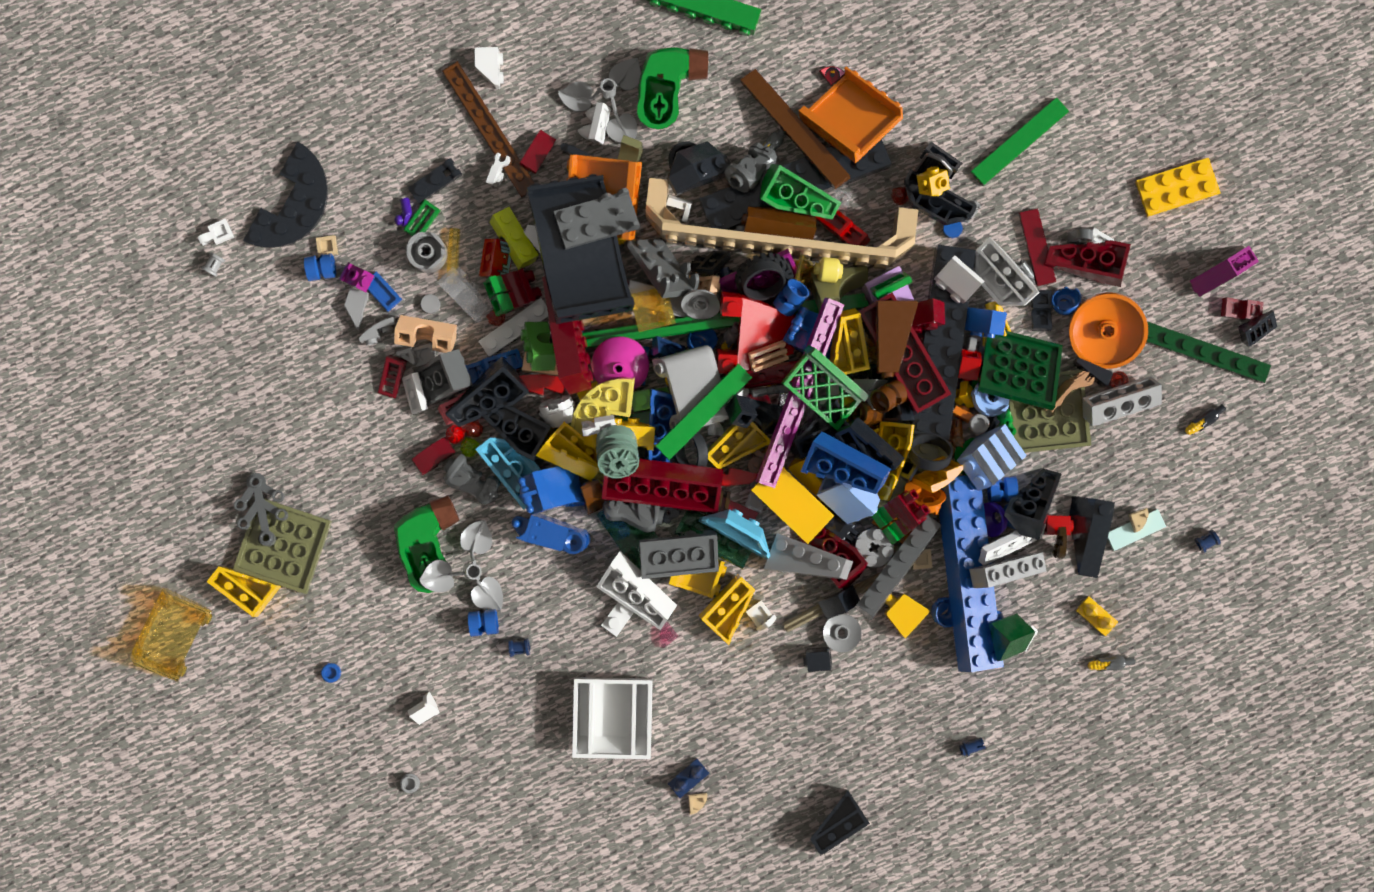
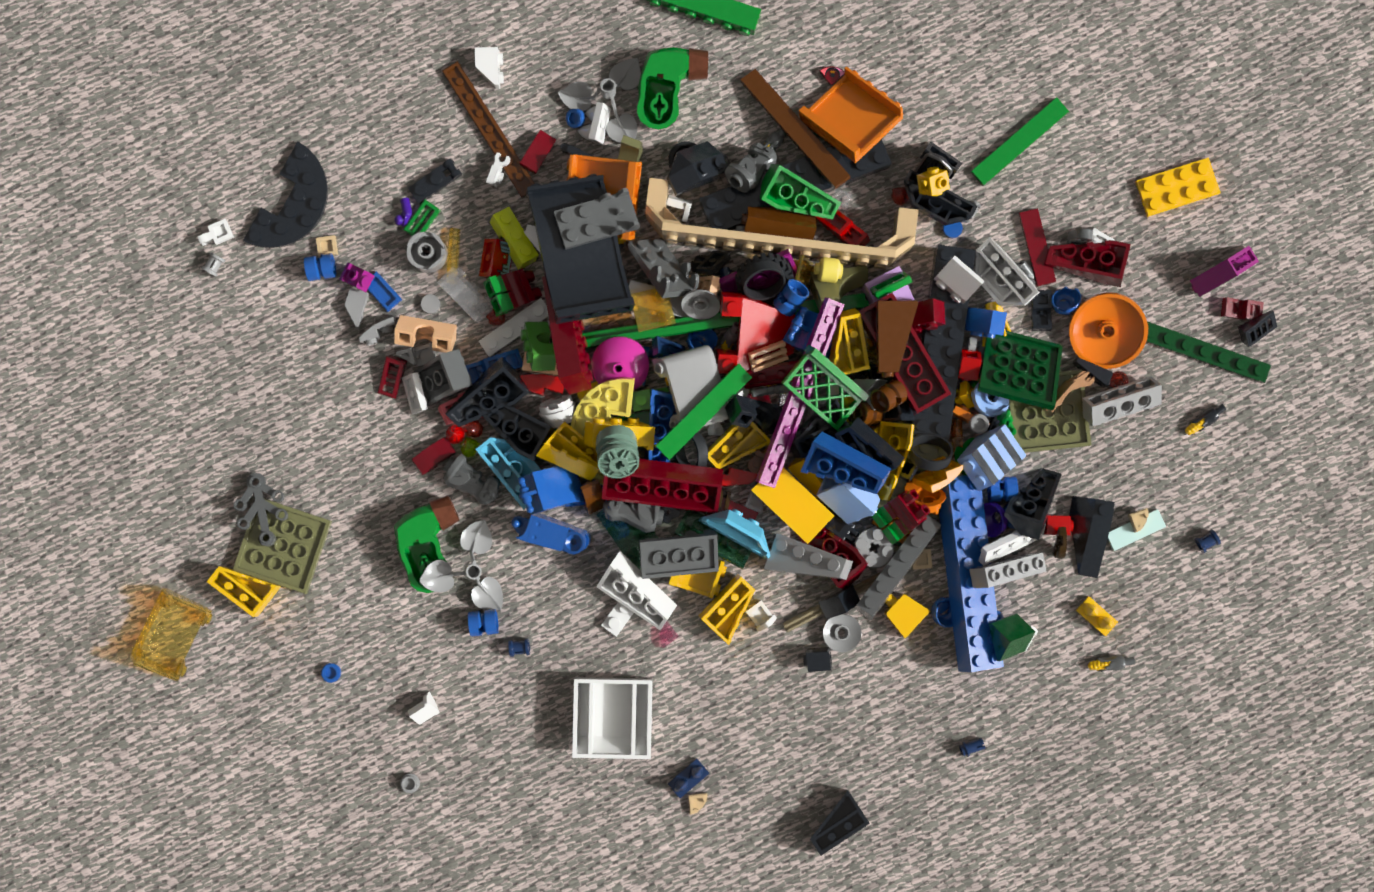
(575, 118): none -> blue tile
(599, 424): white plate -> none

